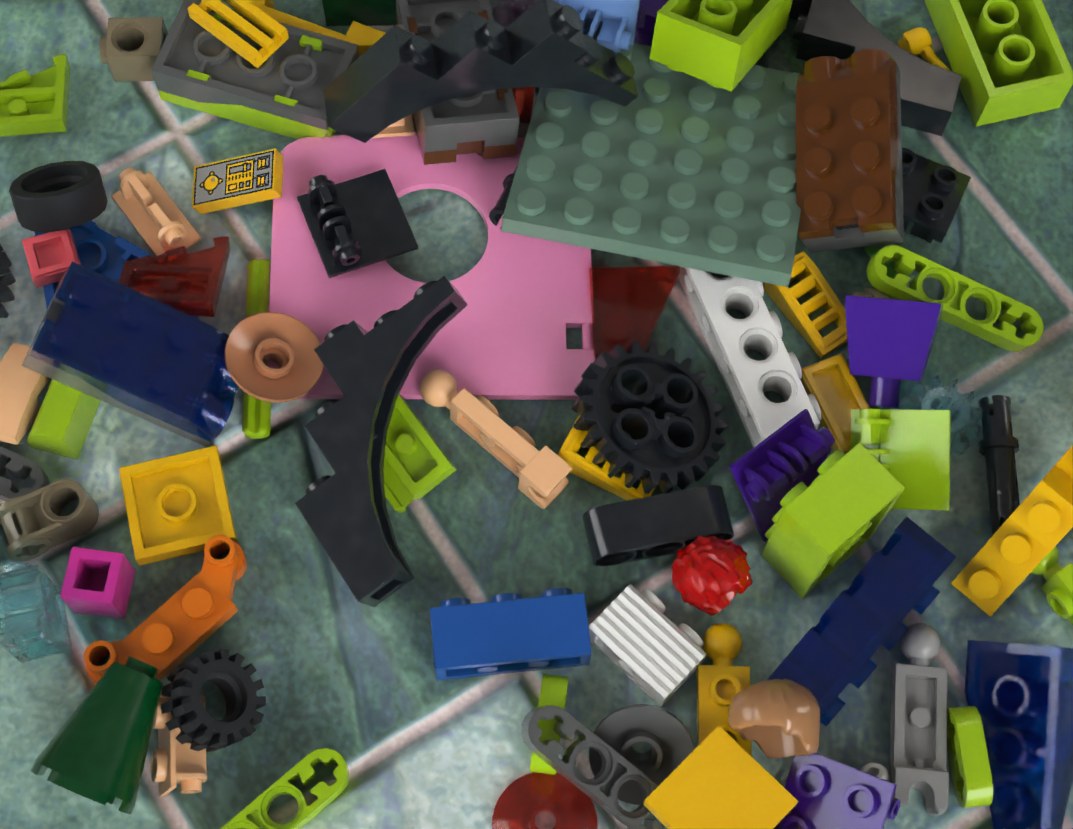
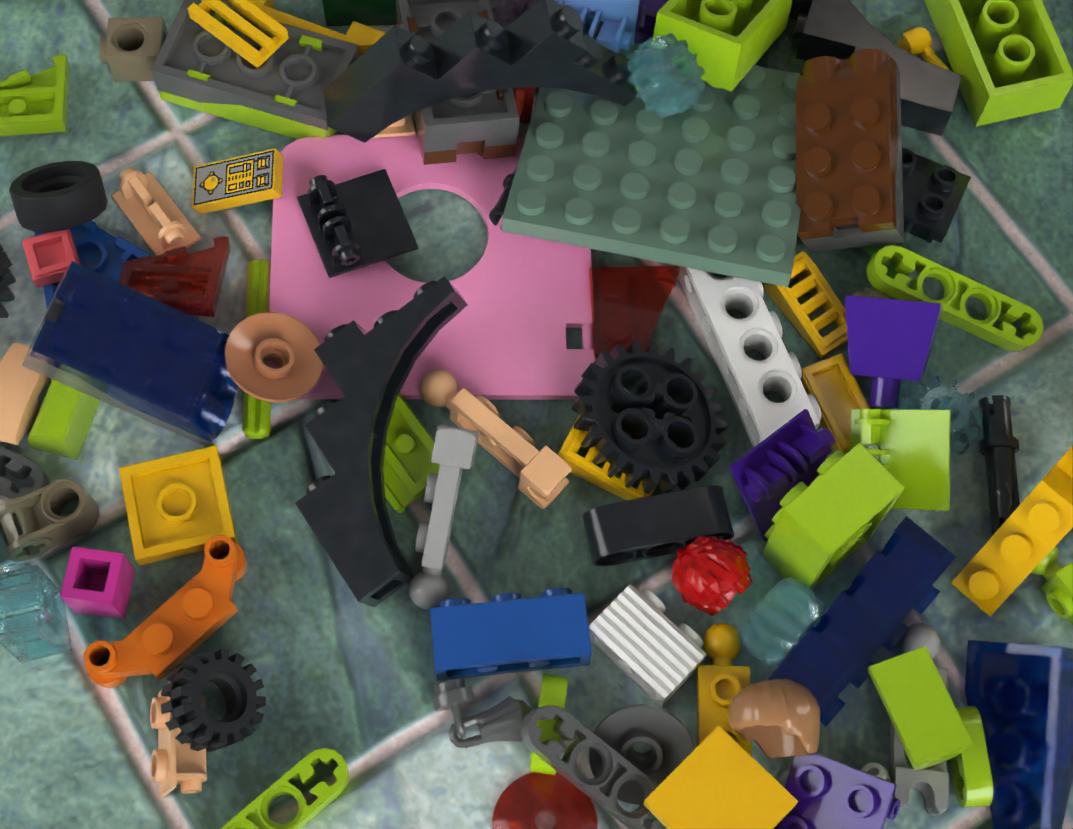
(106, 737): dark green cone -> none
(453, 450): none -> light grey plate
(498, 723): none -> dark grey piece
(666, 75): none -> clear light blue gear
(780, 621): none -> clear light blue gear
(920, 708): none -> lime brick

